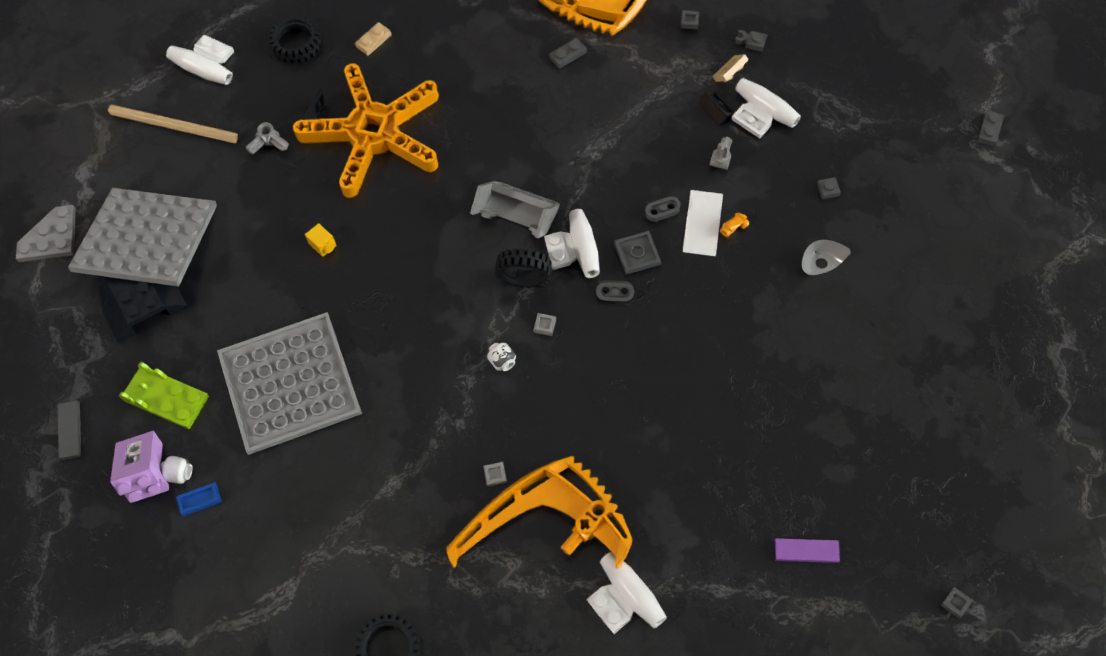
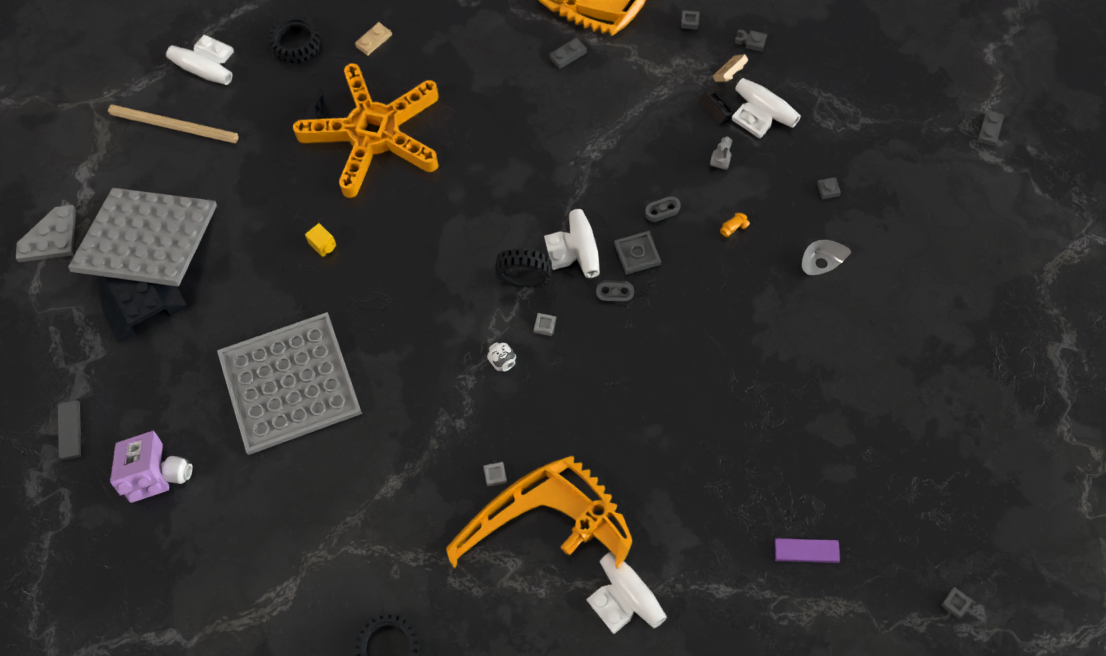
(164, 396): lime hinge -> none
(198, 499): blue tile -> none
(266, 136): light grey axle -> none
(515, 205): light grey windscreen -> none
(703, 223): white sticker -> none

